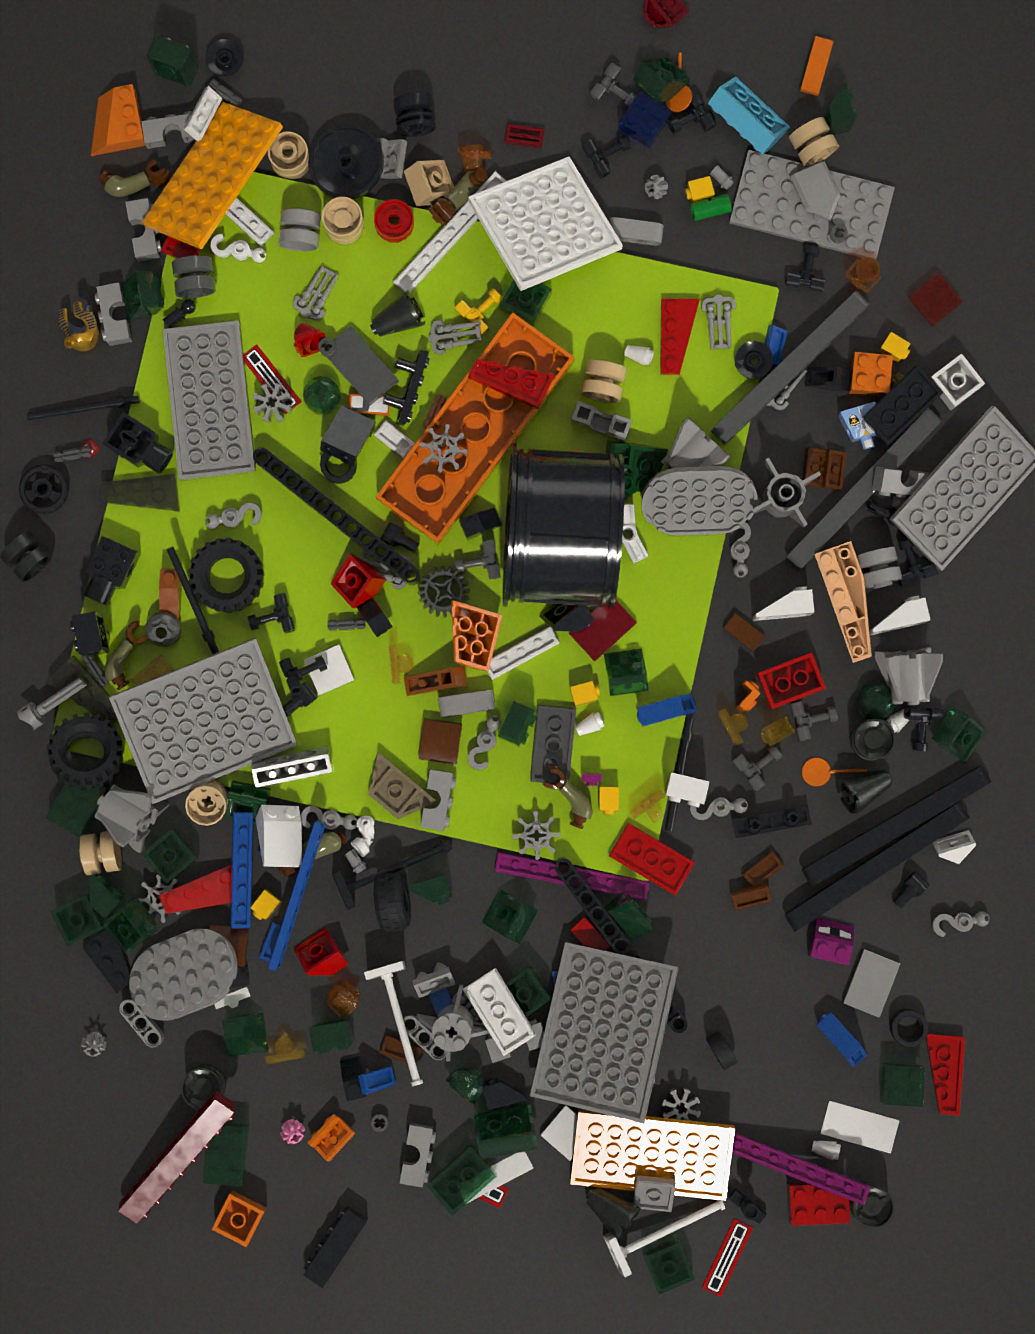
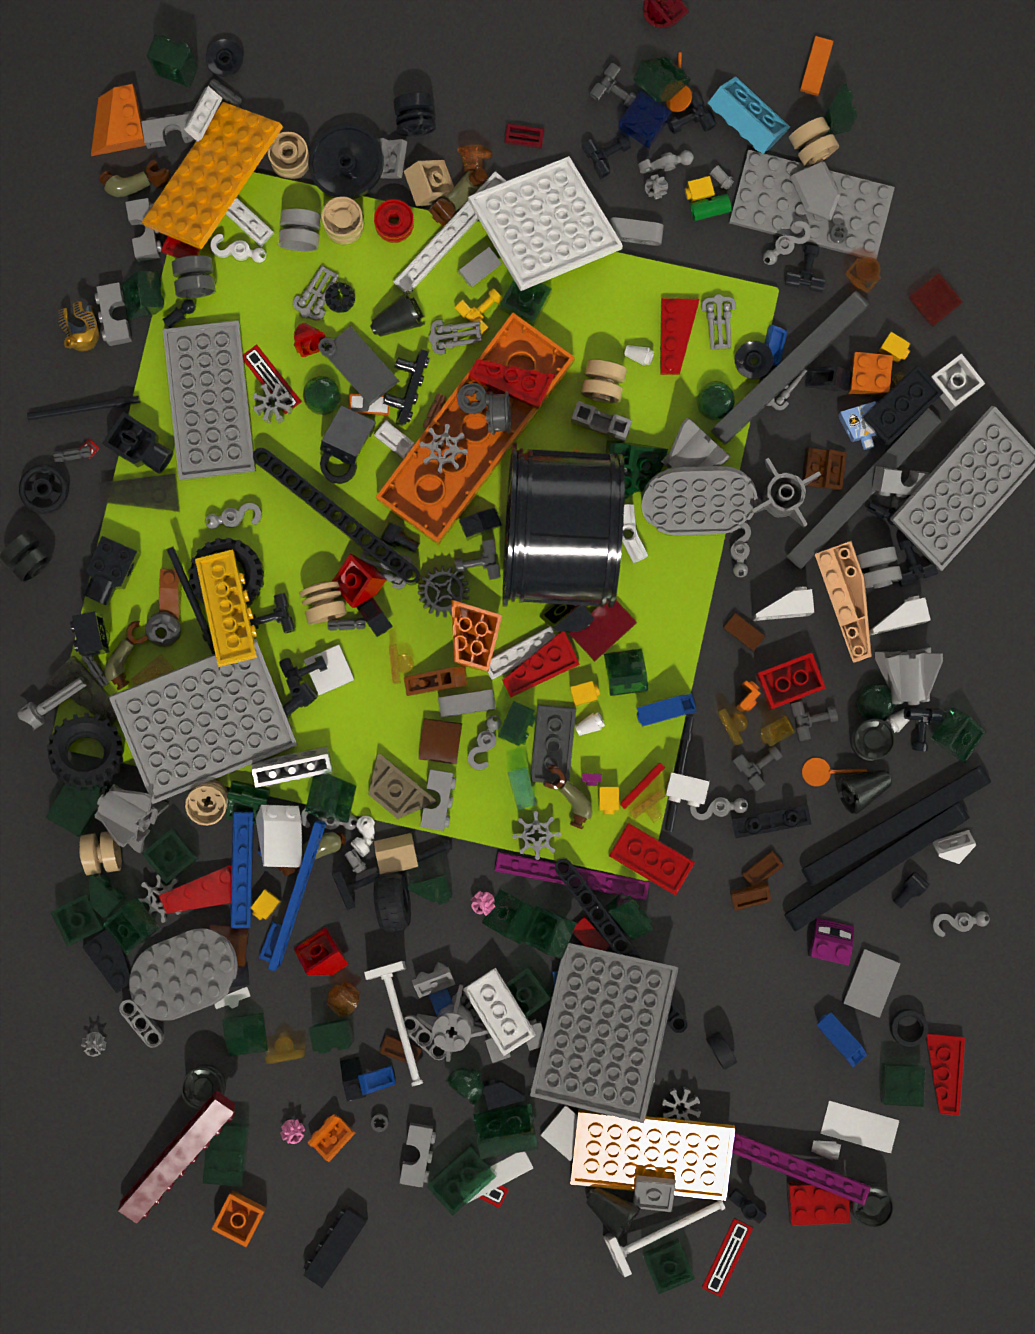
(227, 608): none -> yellow plate
(322, 602): none -> tan wheel
(330, 798): none -> clear green slope
(334, 304): none -> black gear
(395, 854): none -> tan slope
(469, 390): none -> dark grey gear
(479, 267): none -> light grey hinge
(483, 903): none -> bright pink gear
(498, 412): none -> dark grey wheel
(522, 788): none -> clear light blue brick
(547, 662): none -> red wing
(549, 932): none -> clear green brick
(642, 785): none -> red tile
(666, 162): none -> light grey piece
(715, 400): none -> clear green cylinder
(785, 244): none -> light grey piece

